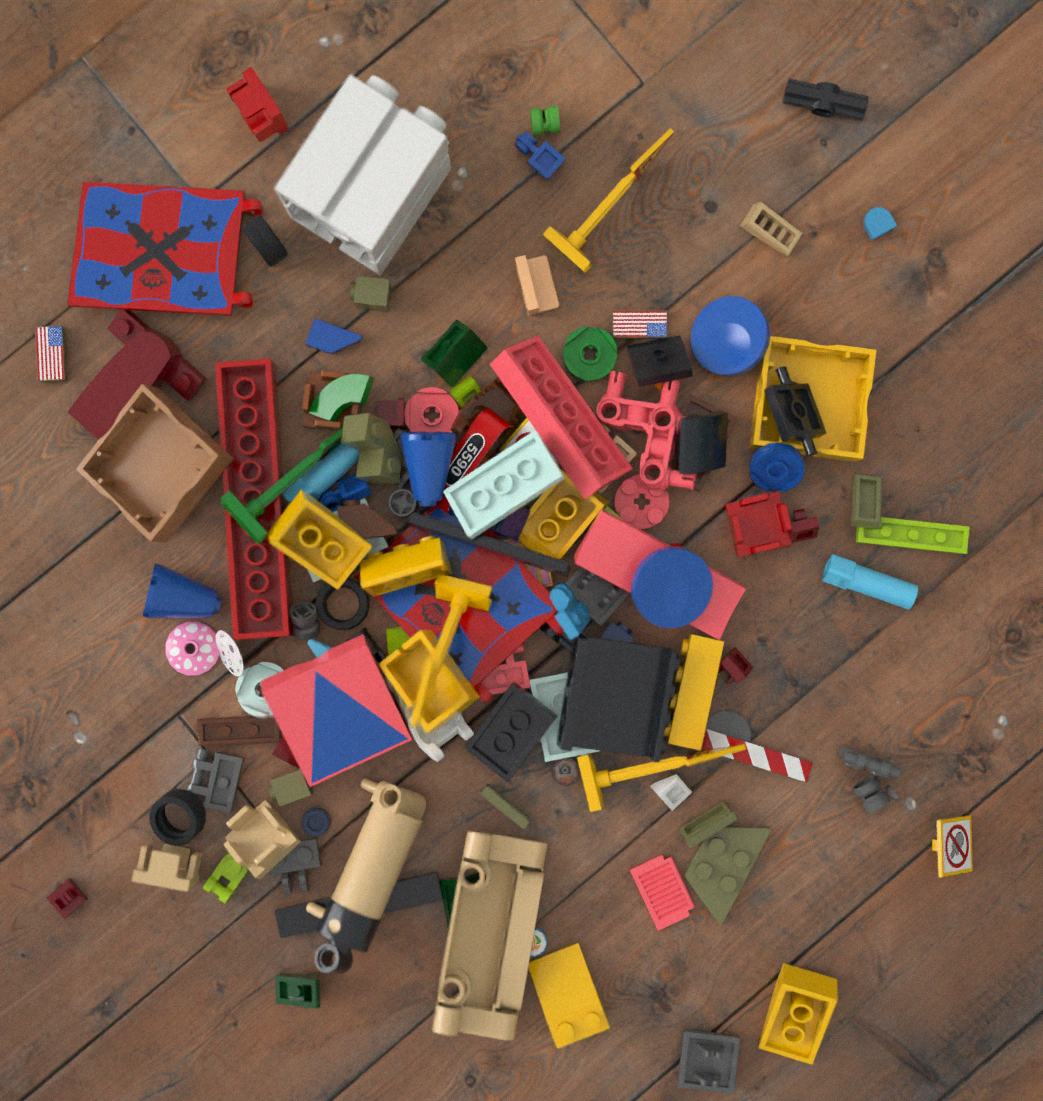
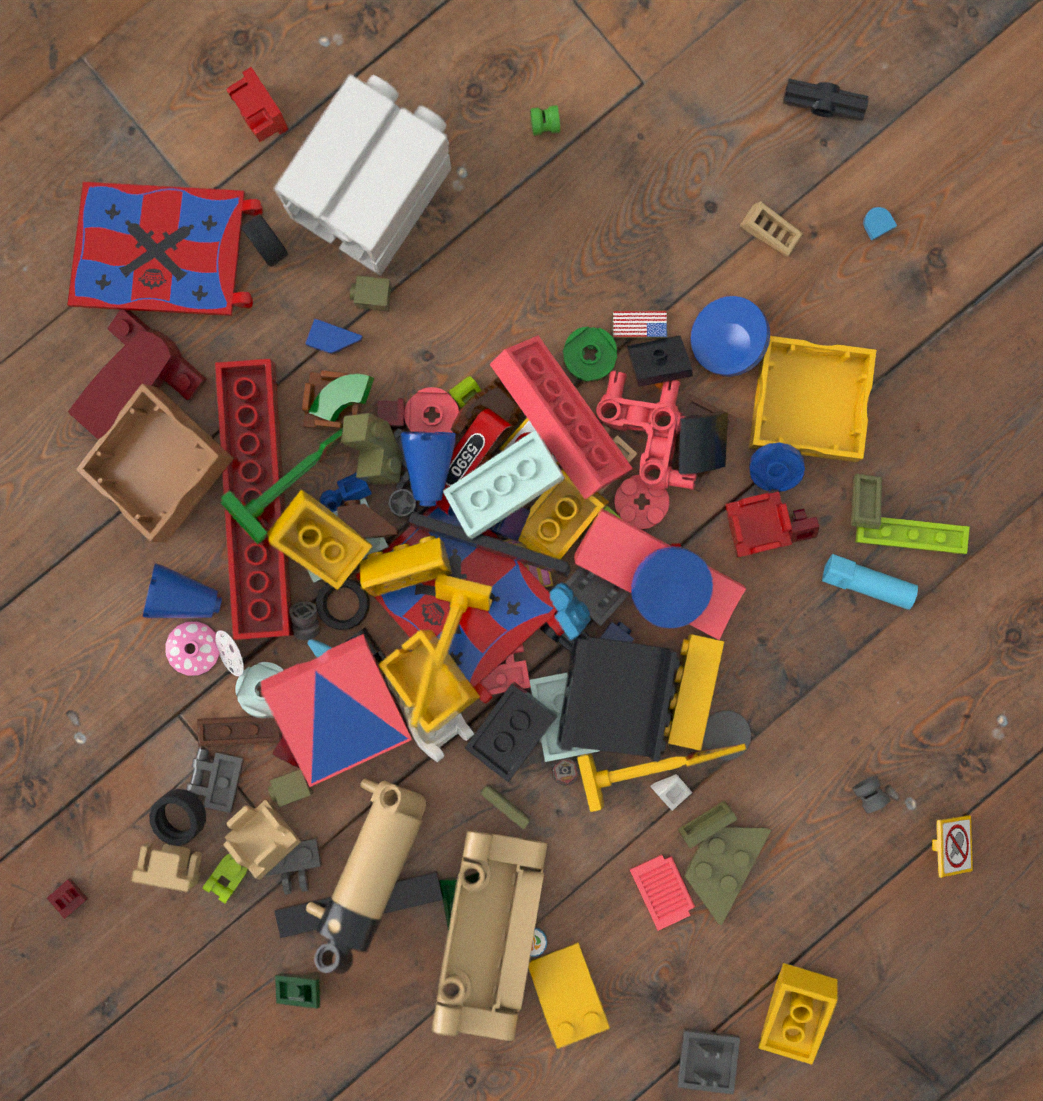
(51, 353): tile -> none
(316, 822): dark blue tile -> none
(324, 473): medium azure piece -> none
(395, 639): lime slope -> none
(454, 353): dark green panel -> none
(536, 284): light nougat panel -> none
(544, 159): blue plate -> none
(571, 245): yellow piece -> none
(736, 665): dark red tile -> none
(759, 756): sticker -> none
(795, 411): black plate -> none
(873, 764): dark grey plate -> none

